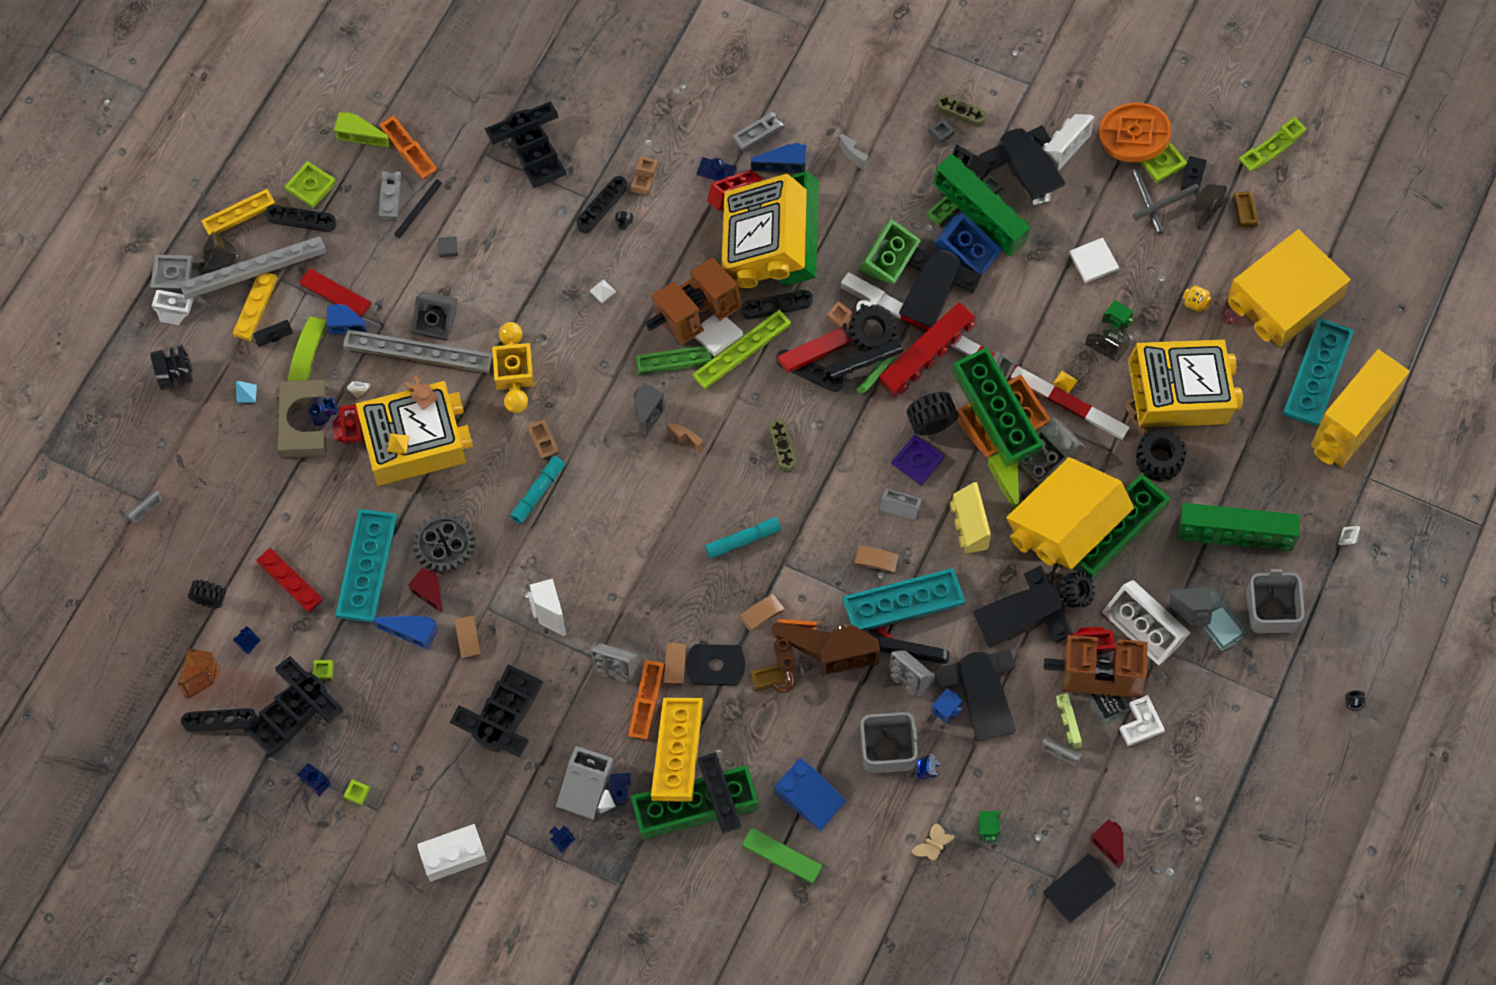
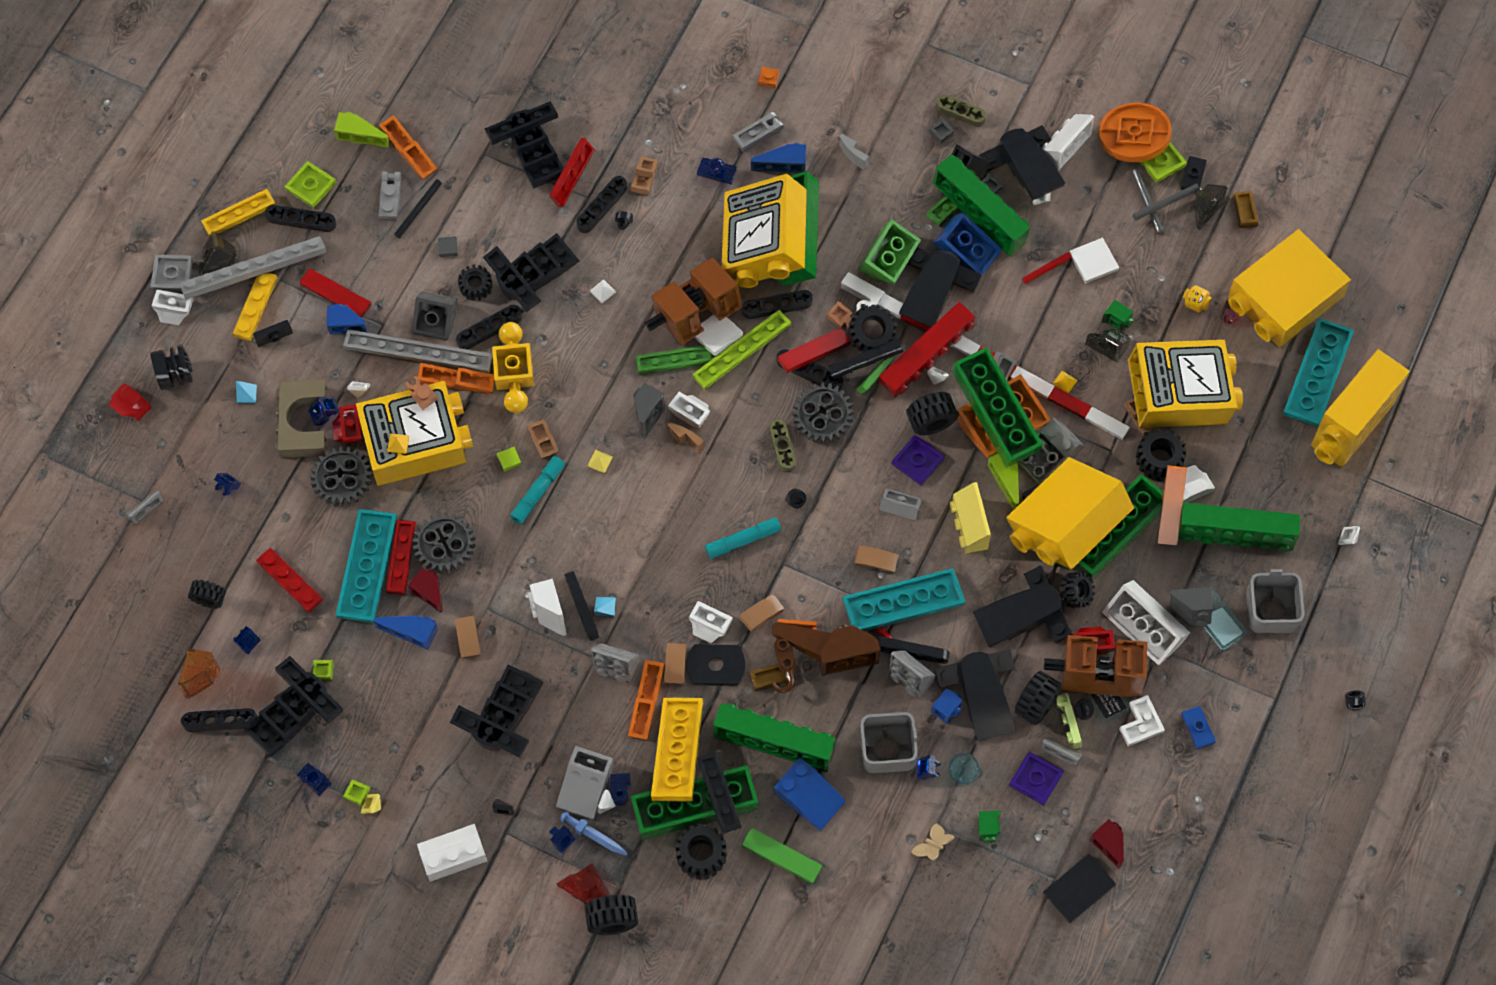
(129, 402): none -> red slope
(227, 481): none -> clear blue tile
(306, 349): lime slope -> none
(341, 491): none -> dark grey gear
(371, 804): none -> light yellow slope
(400, 557): none -> red tile
(458, 379): none -> orange slope
(476, 292): none -> black tyre
(487, 325): none -> black beam
(502, 807): none -> black slope
(509, 459): none -> lime tile
(531, 269): none -> black slope
(571, 172): none -> red tile
(581, 605): none -> black beam
(582, 827): none -> medium blue sword
(584, 884): none -> clear red slope
(600, 461): none -> light yellow slope
(605, 606): none -> medium azure slope
(611, 914): none -> black tyre
(689, 409): none -> white slope
(704, 867): none -> black tyre
(709, 622): none -> white slope
(717, 189): red slope -> none
(768, 77): none -> orange plate
(774, 736): none -> green brick
(796, 498): none -> black tile
(814, 399): none -> dark grey gear
(937, 375): none -> white slope
(964, 768): none -> clear light blue hair
(1036, 778): none -> dark purple tile
(1037, 697): none -> black tyre
(1044, 269): none -> red bar
(1084, 709): none -> black tile
(1171, 505): none -> orange slope
(1196, 484): none -> white slope
(1198, 727): none -> blue plate
(1274, 145): lime slope -> none

